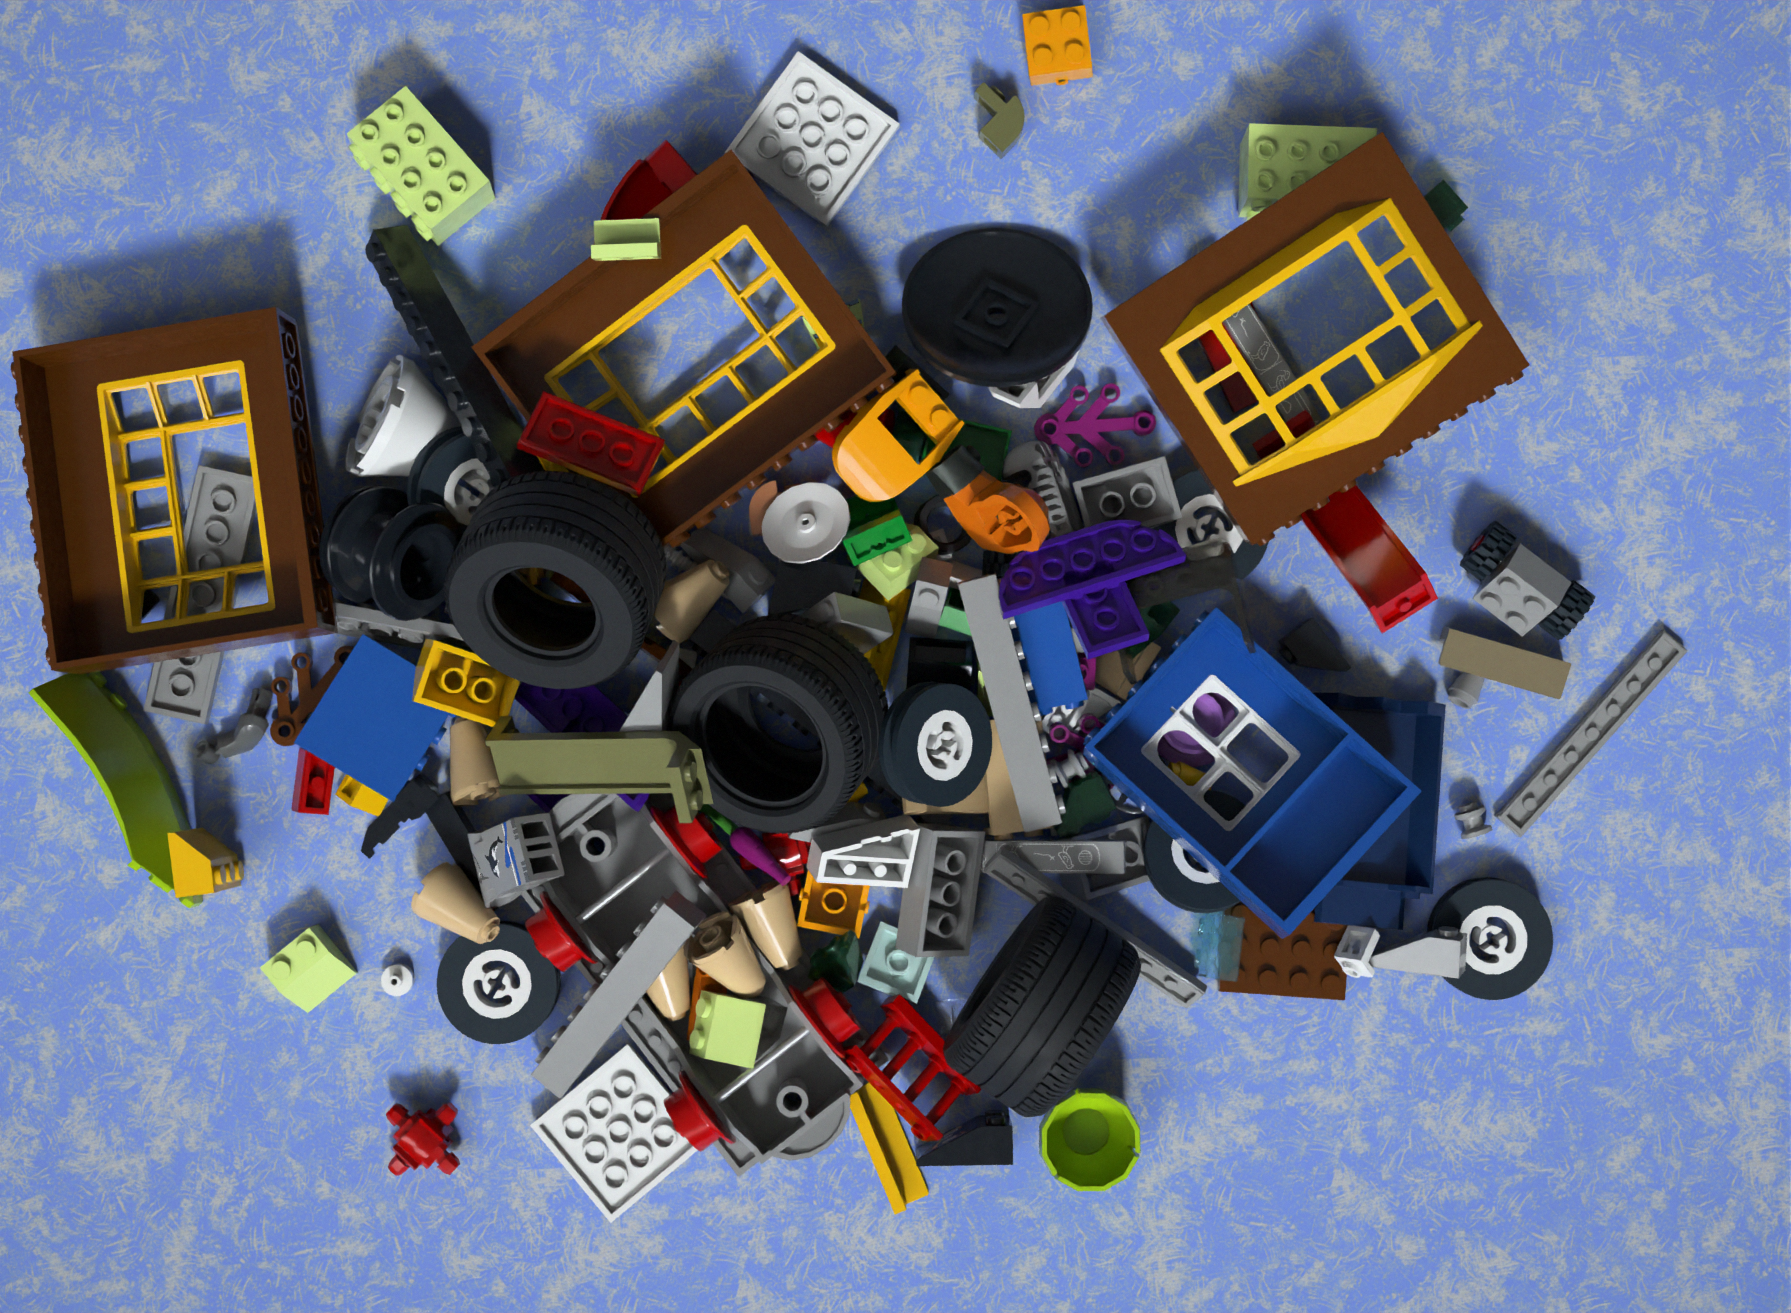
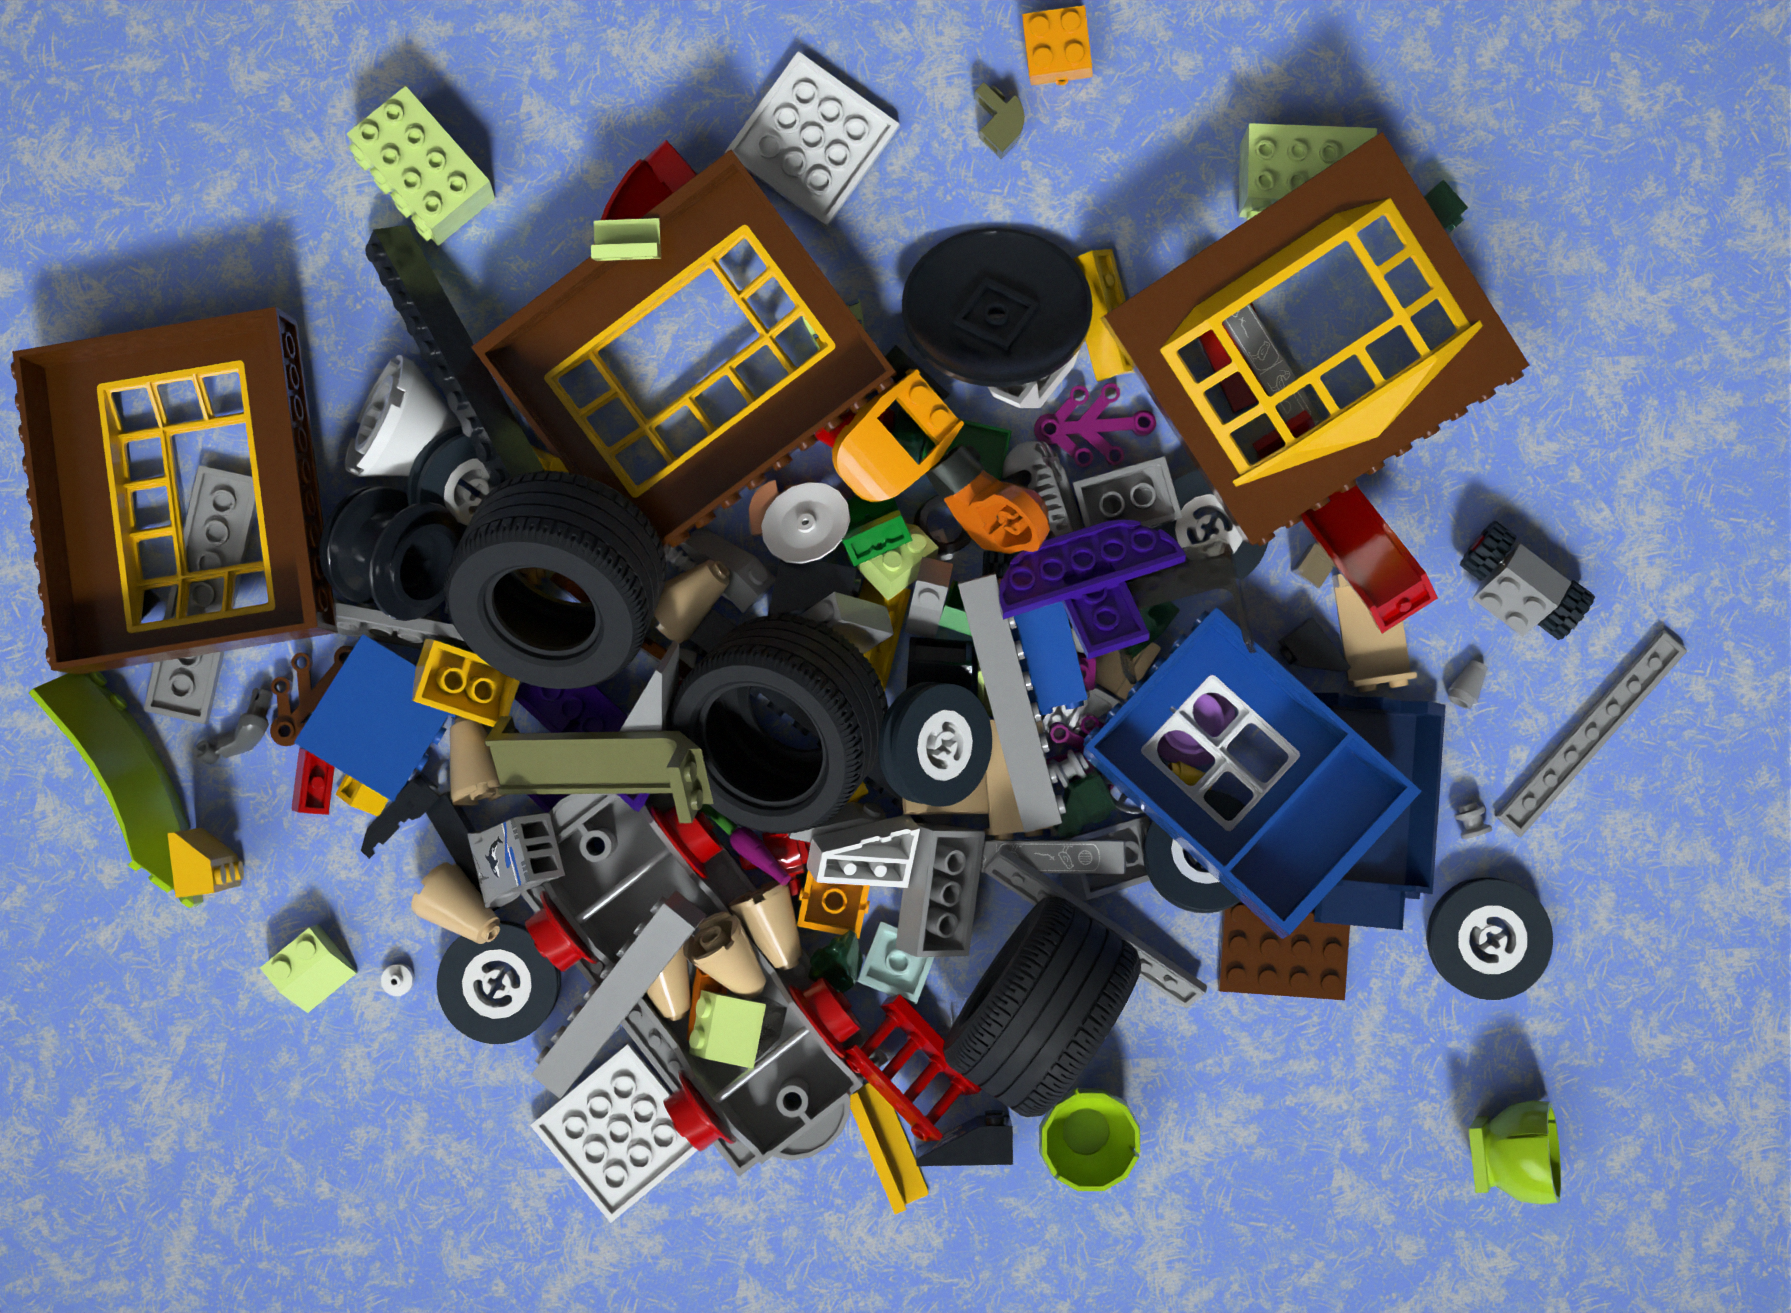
(423, 1139): red piece -> none
(591, 444): red tile -> none
(962, 572): white tile -> none
(1107, 294): none -> yellow panel
(1220, 946): clear light blue bracket -> none
(1314, 565): none -> dark tan panel
(1356, 950): white bracket -> none
(1371, 654): none -> tan panel
(1431, 953): slope -> none
(1503, 663): dark tan panel -> none
(1518, 1153): none -> lime plate

